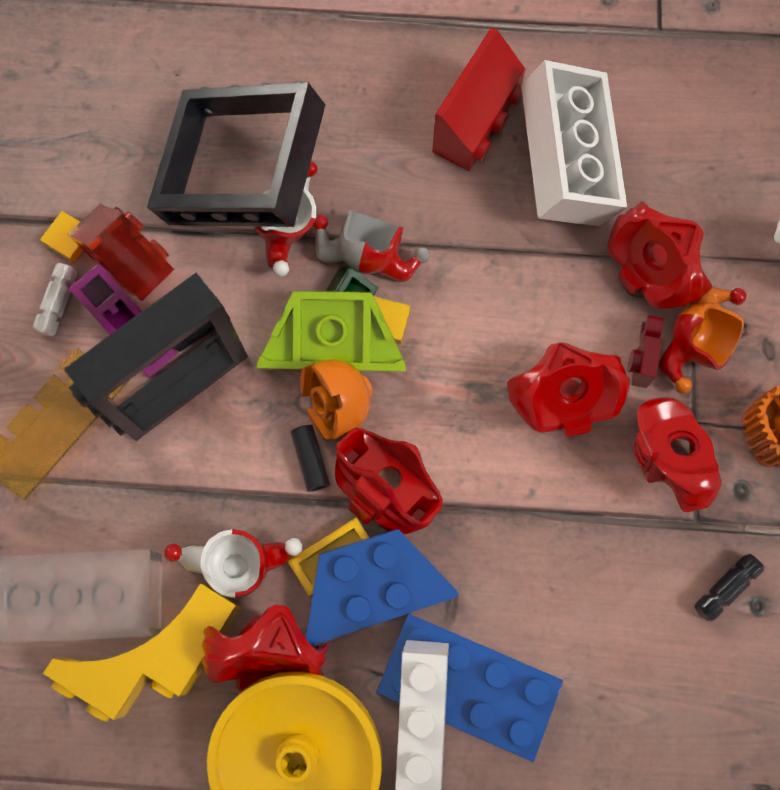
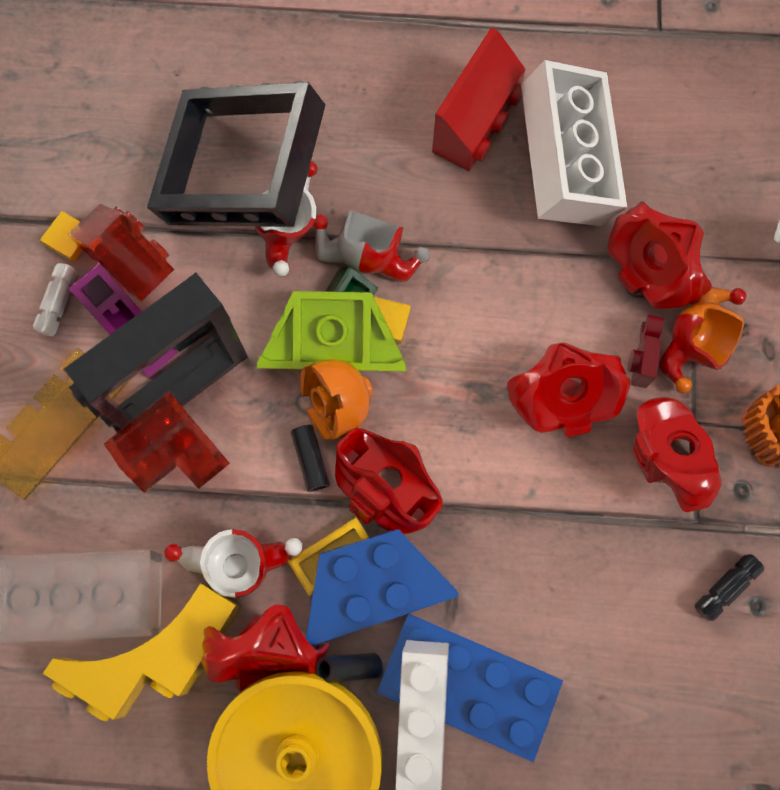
(160, 442): none -> clear red brick
(349, 667): none -> black axle

